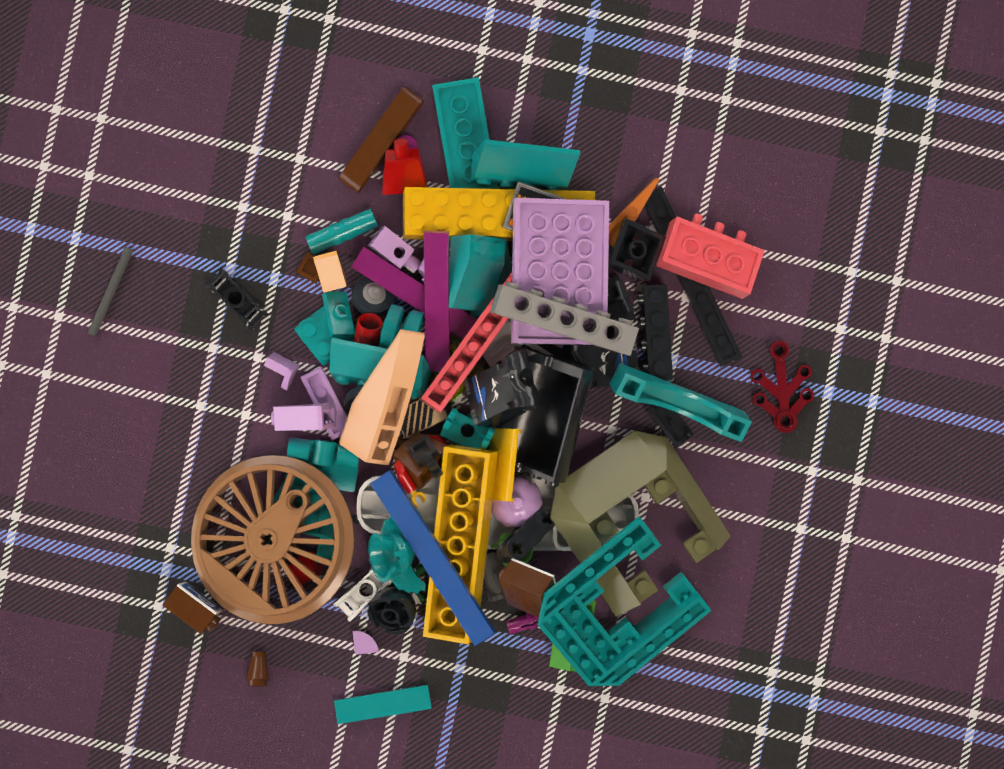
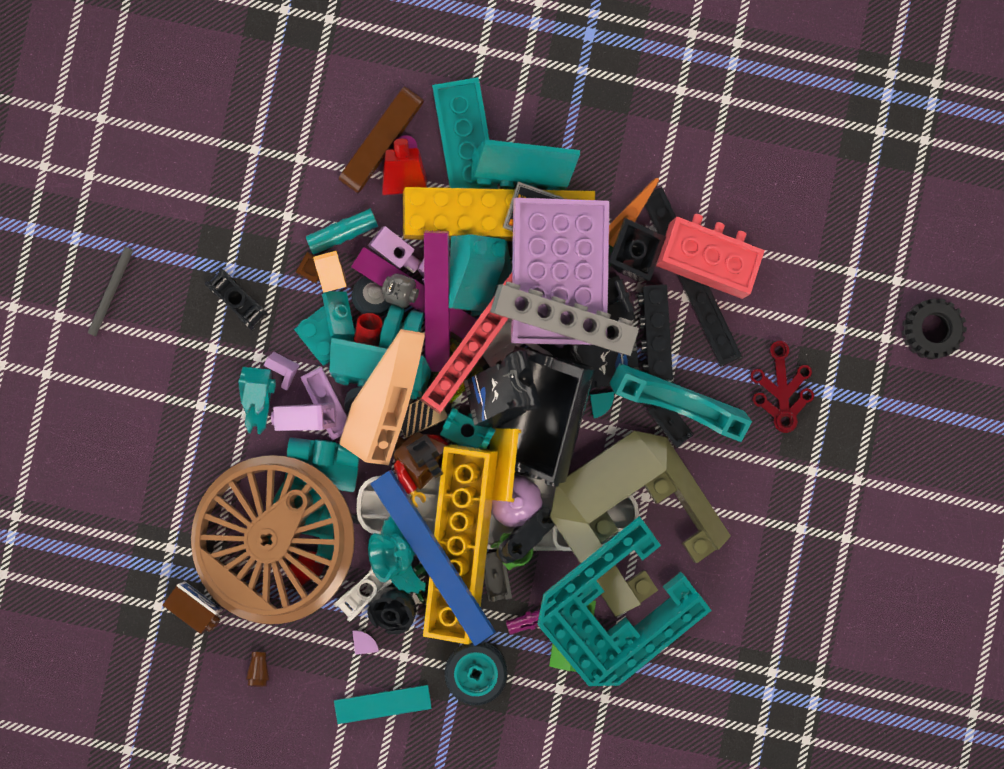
(255, 396): none -> teal piece
(400, 290): none -> dark grey head
(474, 689): none -> wheel
(525, 586): reddish brown piece -> none
(601, 403): none -> teal tile
(953, 325): none -> black tyre

